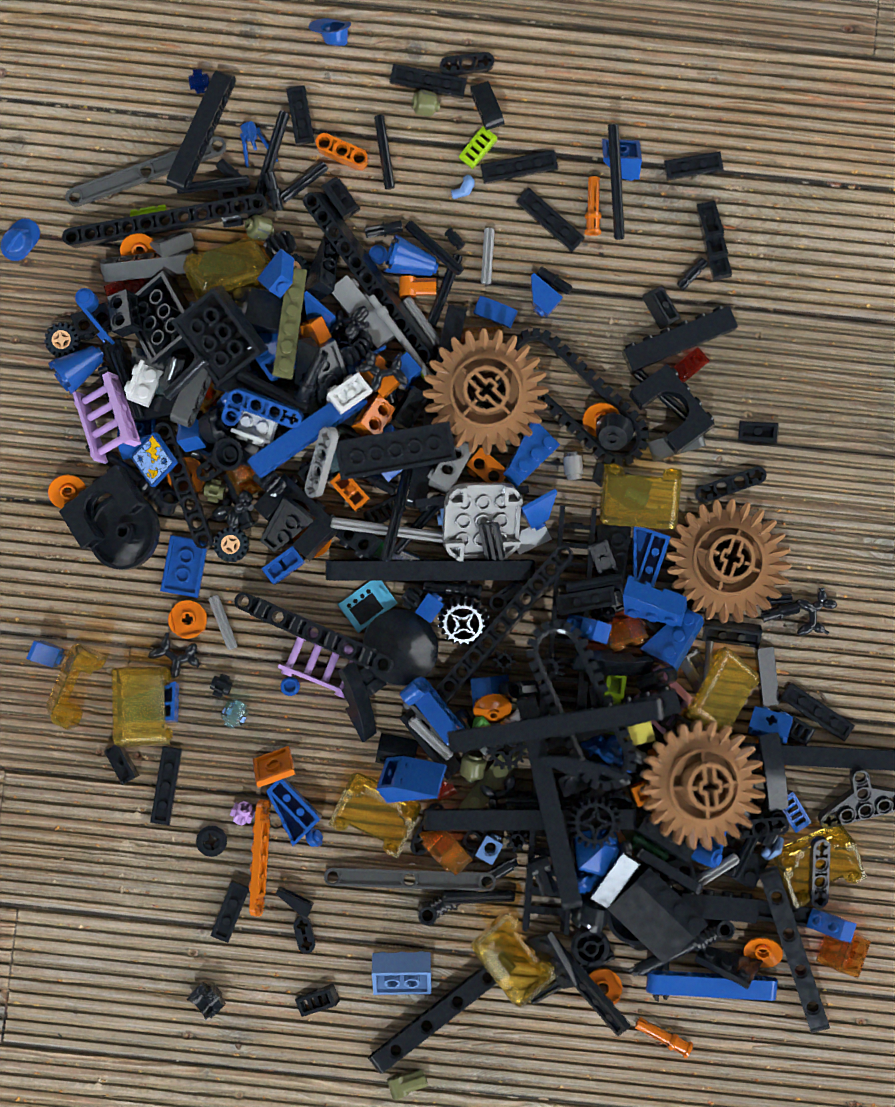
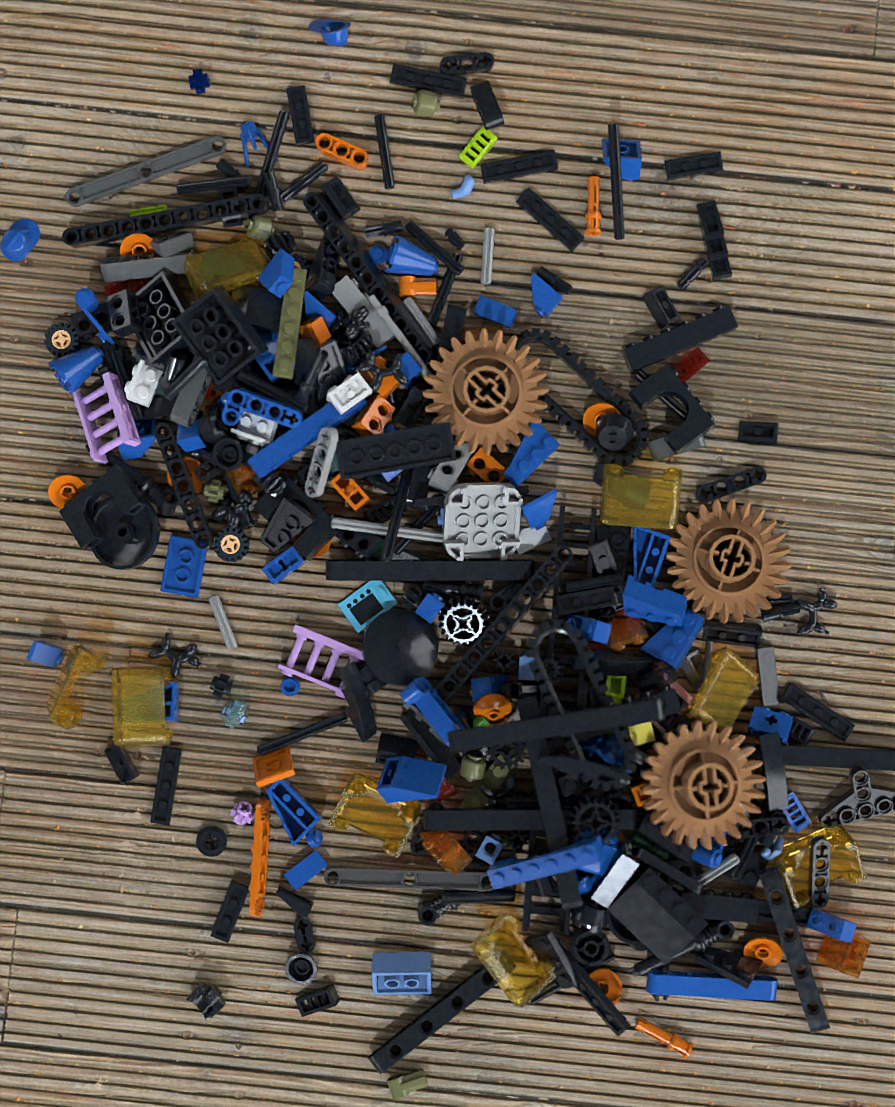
(154, 459): tile -> none
(179, 612): orange plate -> none
(201, 131): black beam -> none
(301, 627): black beam -> none
(301, 968): none -> black hat
(302, 733): none -> black axle
(305, 870): none -> blue slope
(430, 738): light grey axle -> none
(488, 540): black tile -> none
(520, 870): none -> blue arch
(524, 669): none -> medium blue brick
(573, 466): light grey brick -> none

